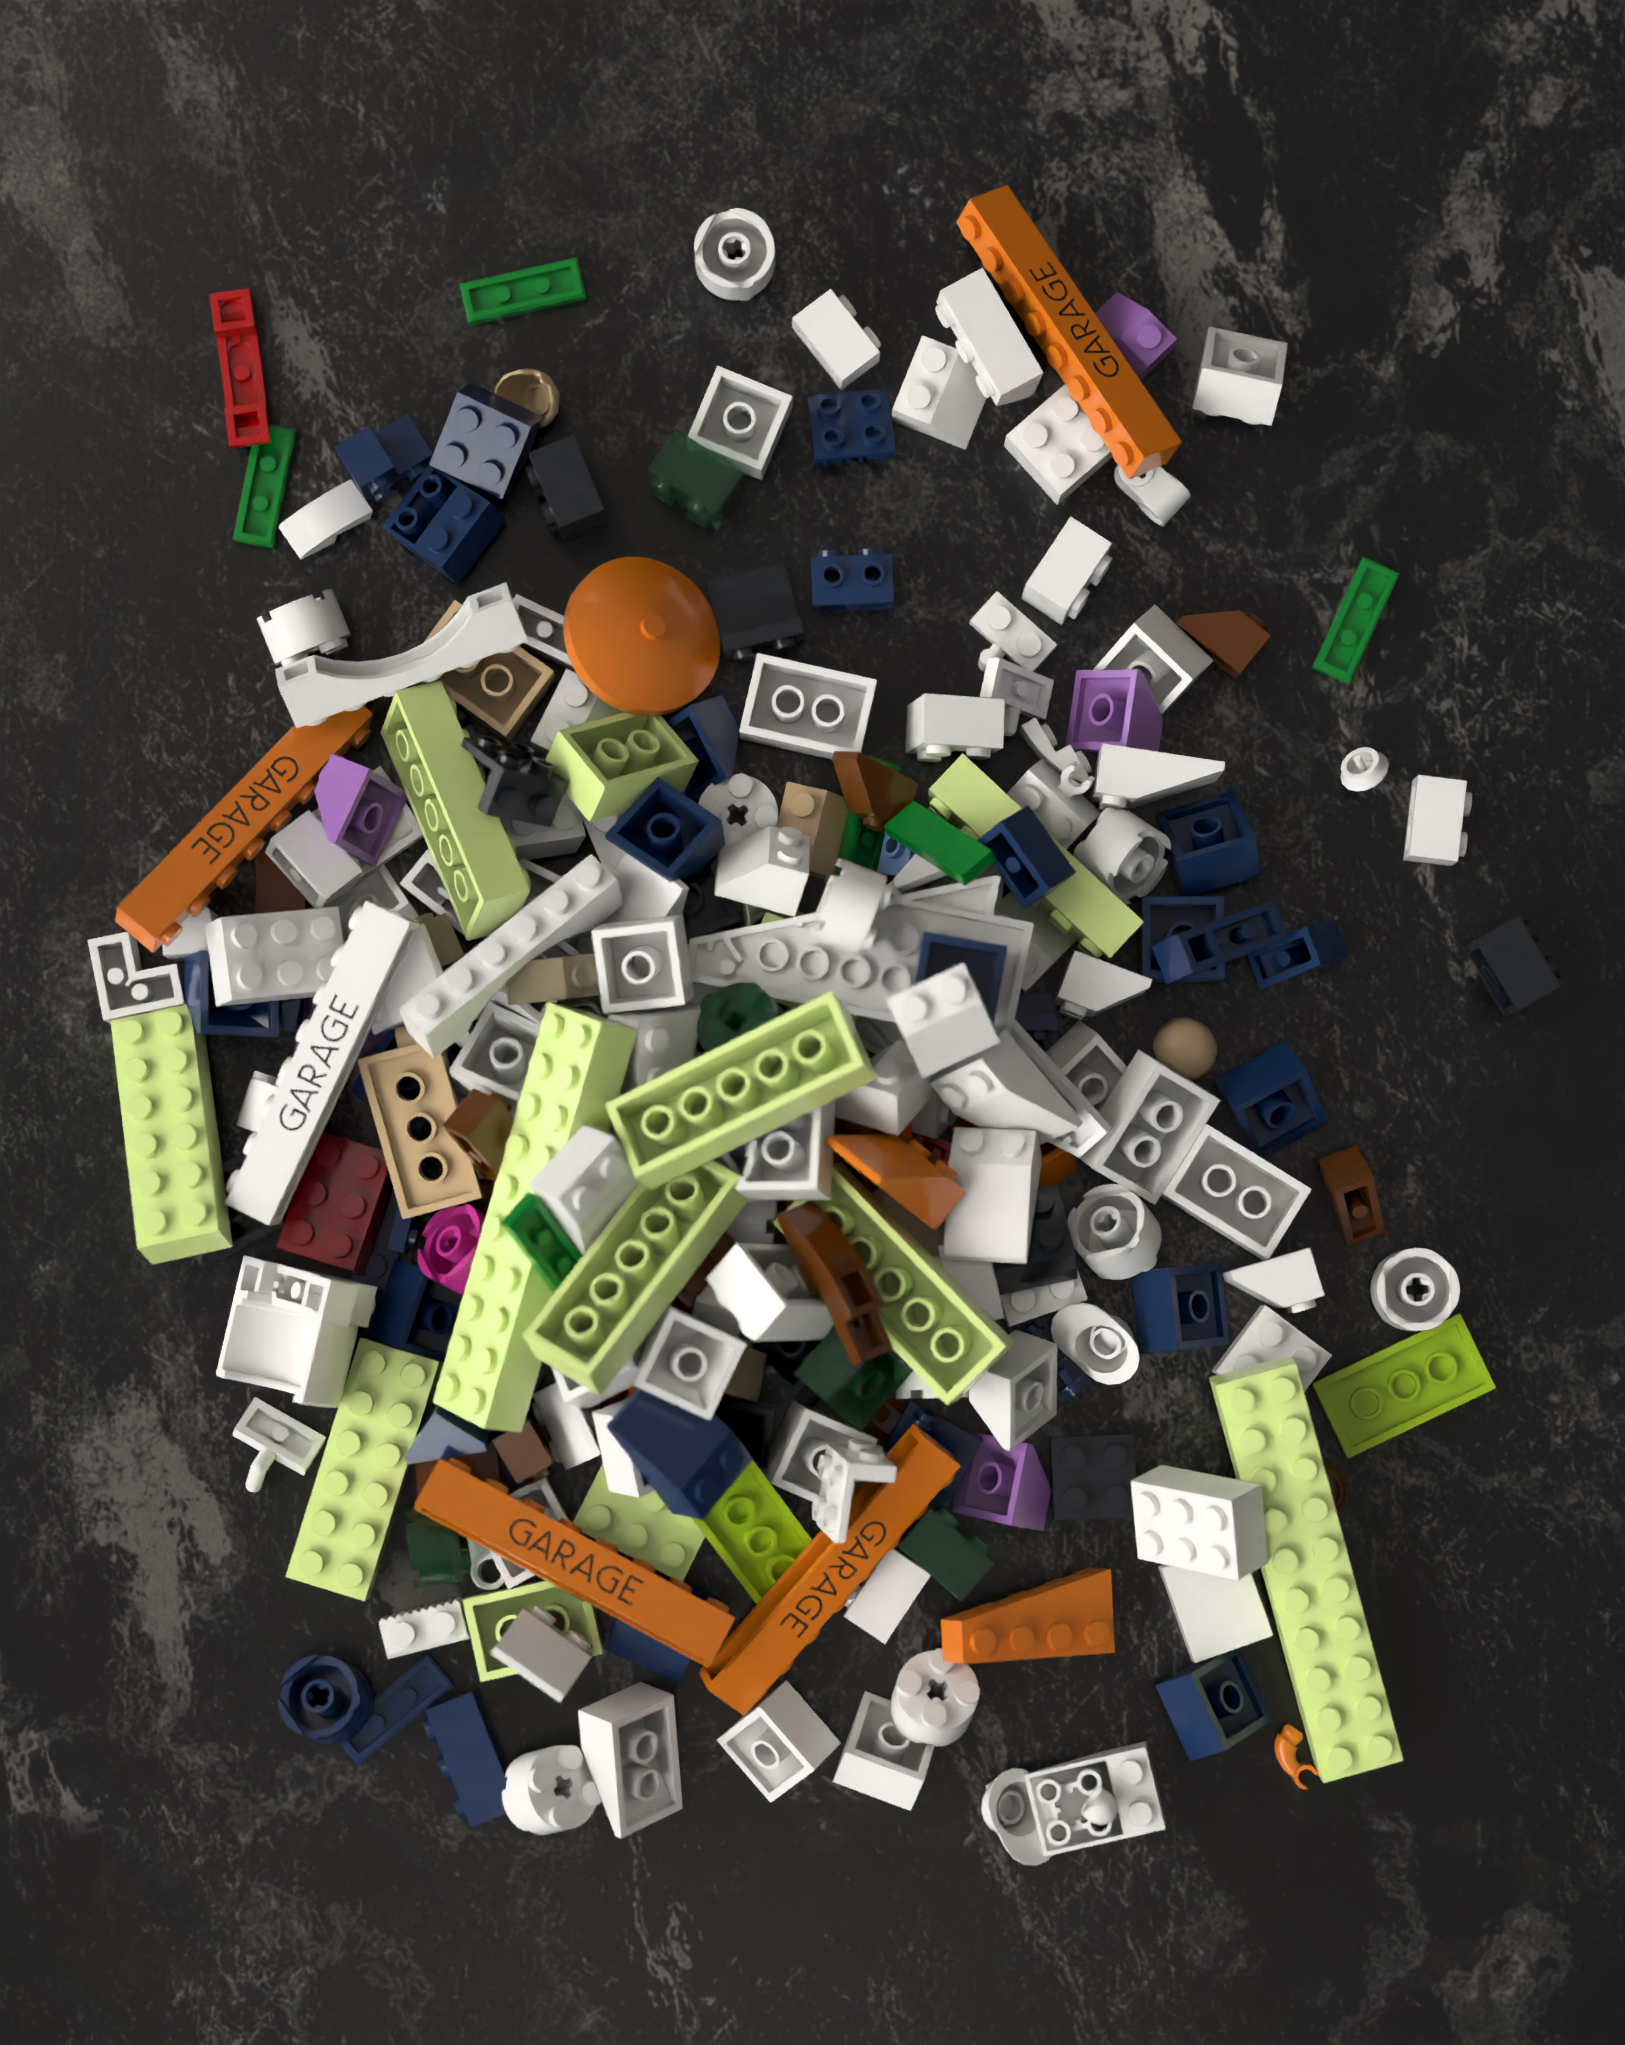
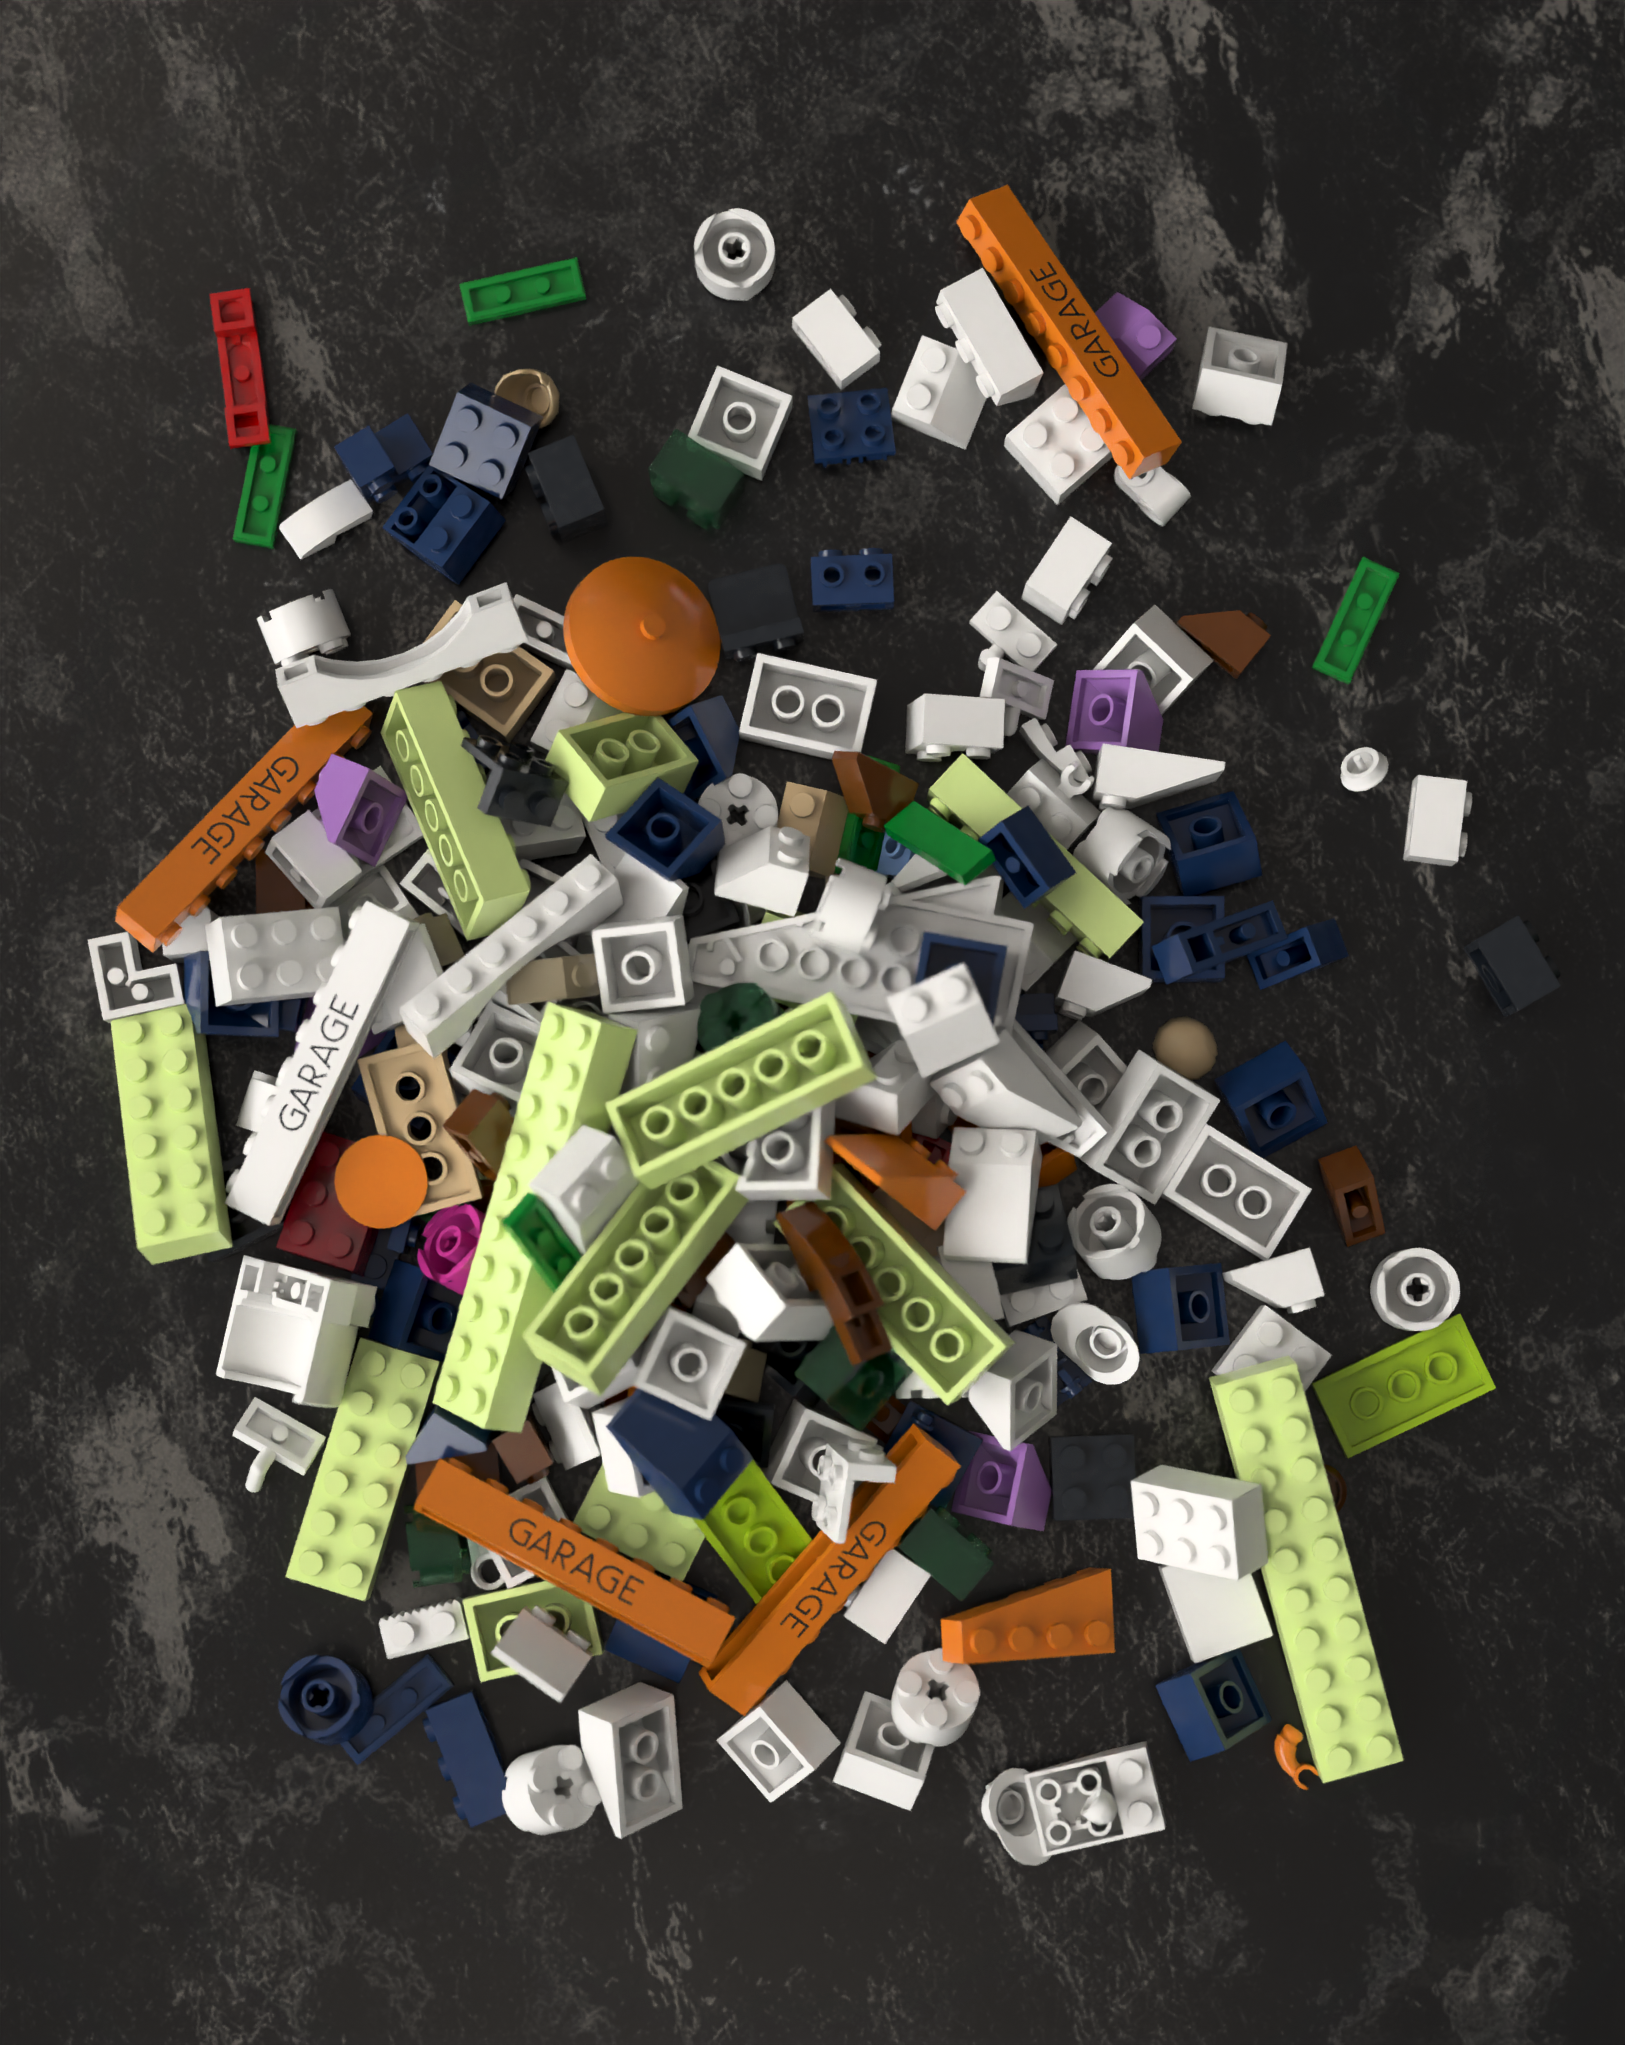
(381, 1181): none -> orange sticker

